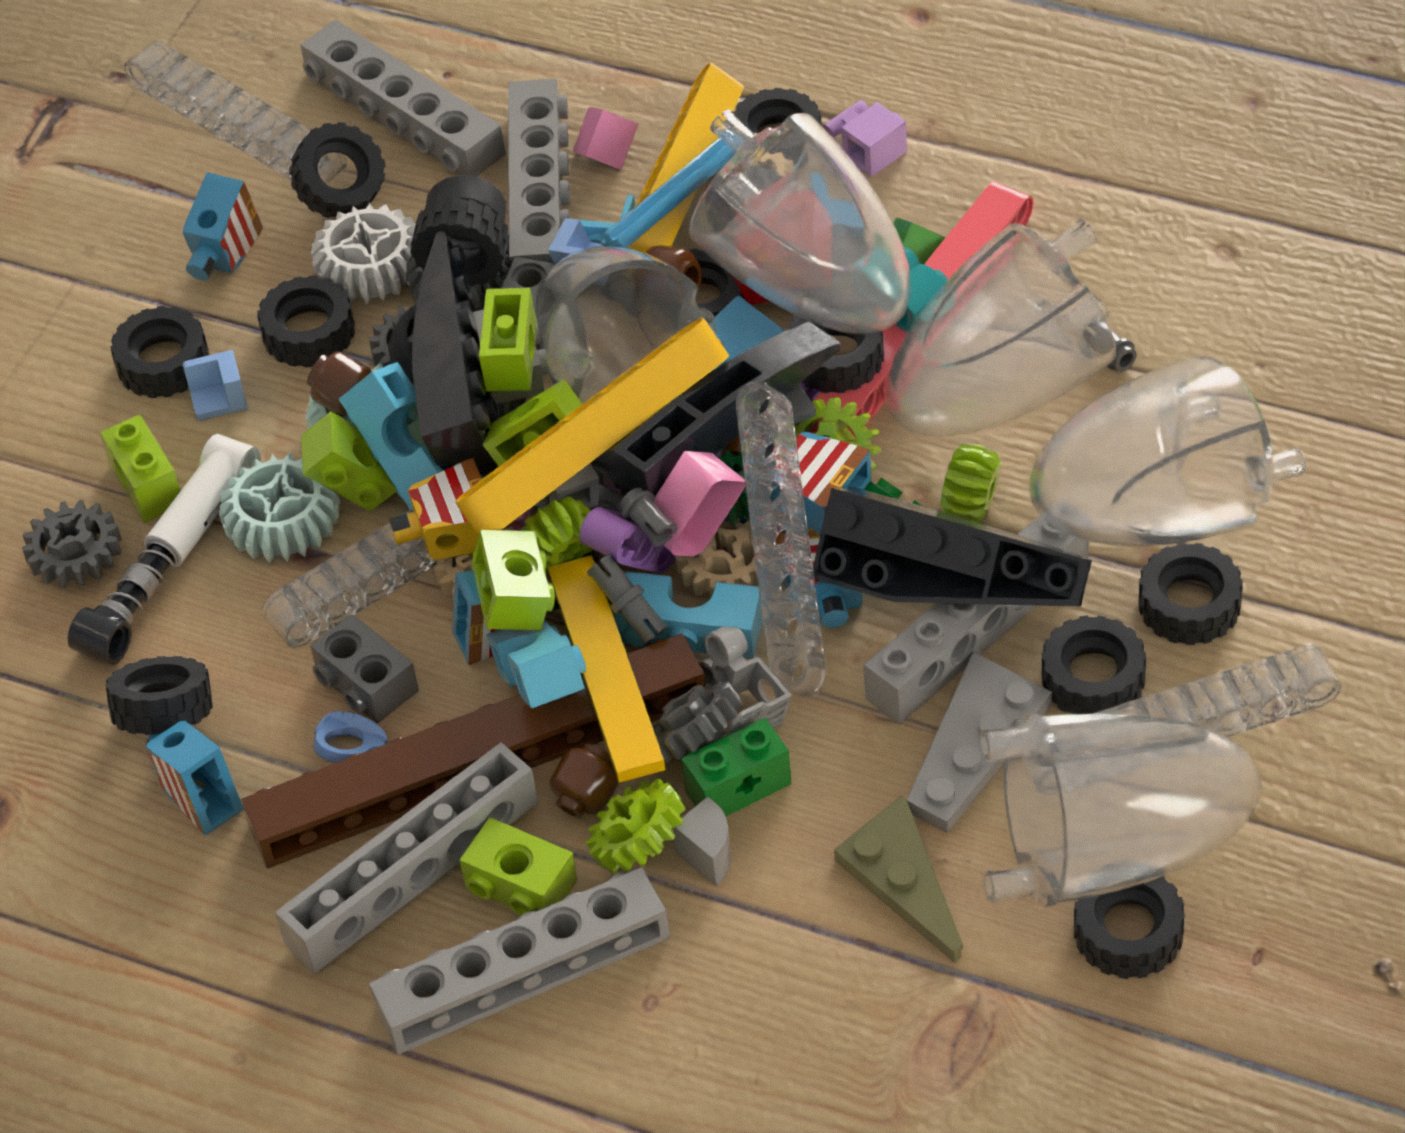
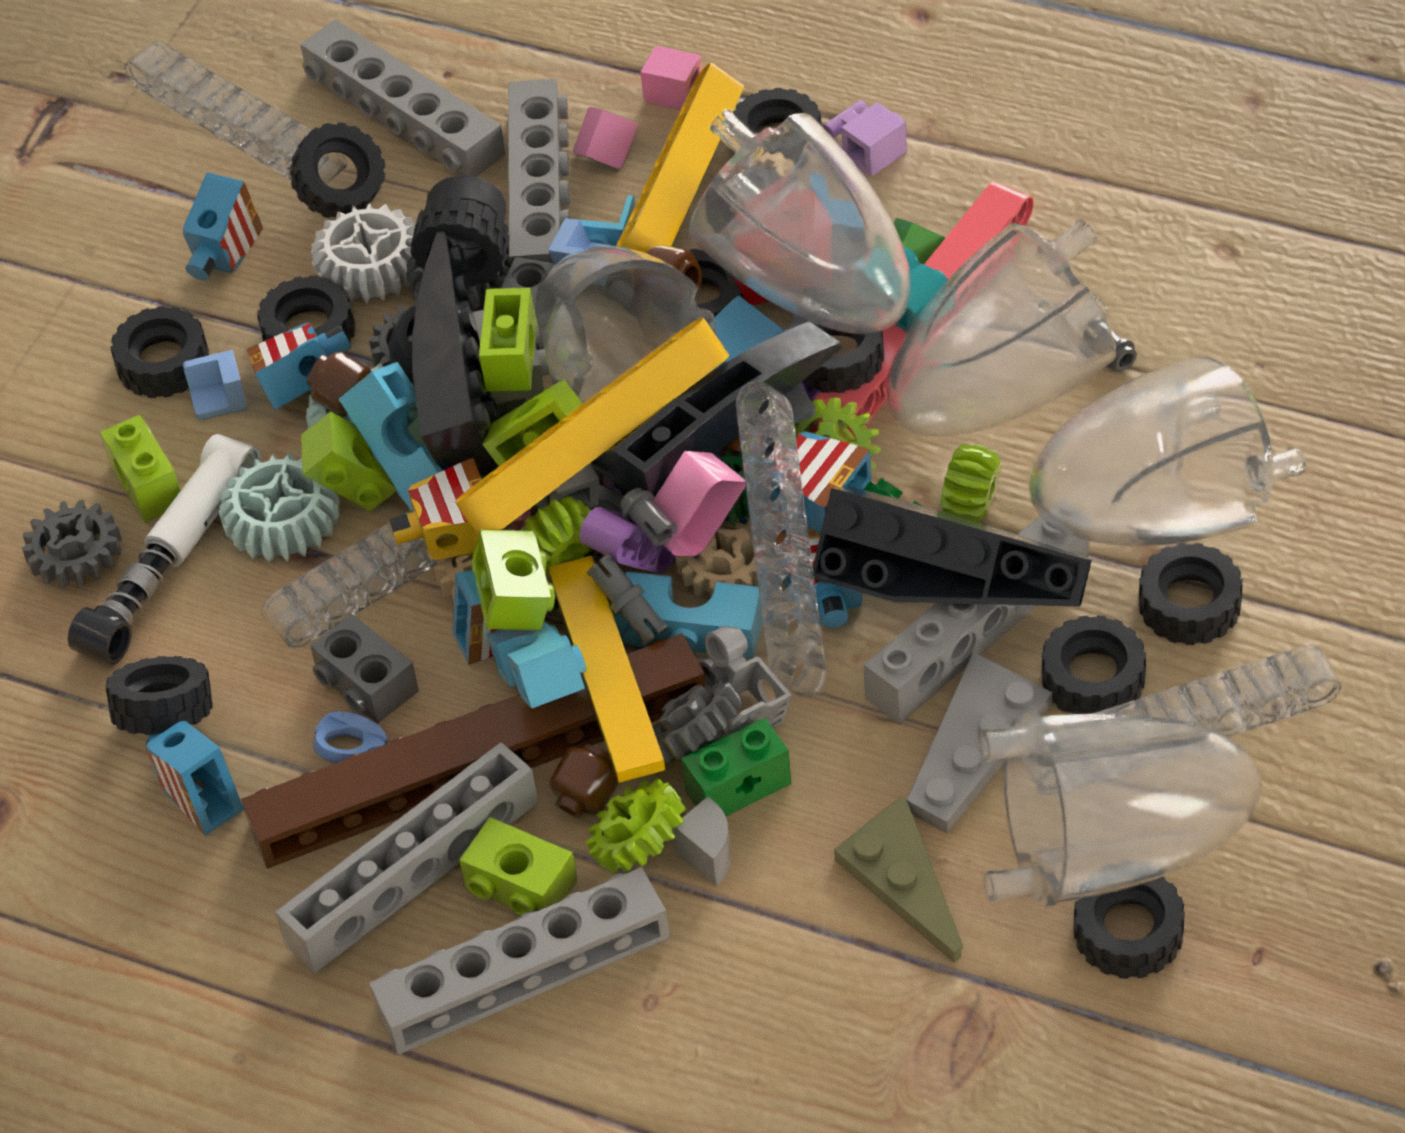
(282, 360): none -> dark azure torso
(668, 195): dark azure axle -> none
(669, 76): none -> bright pink panel

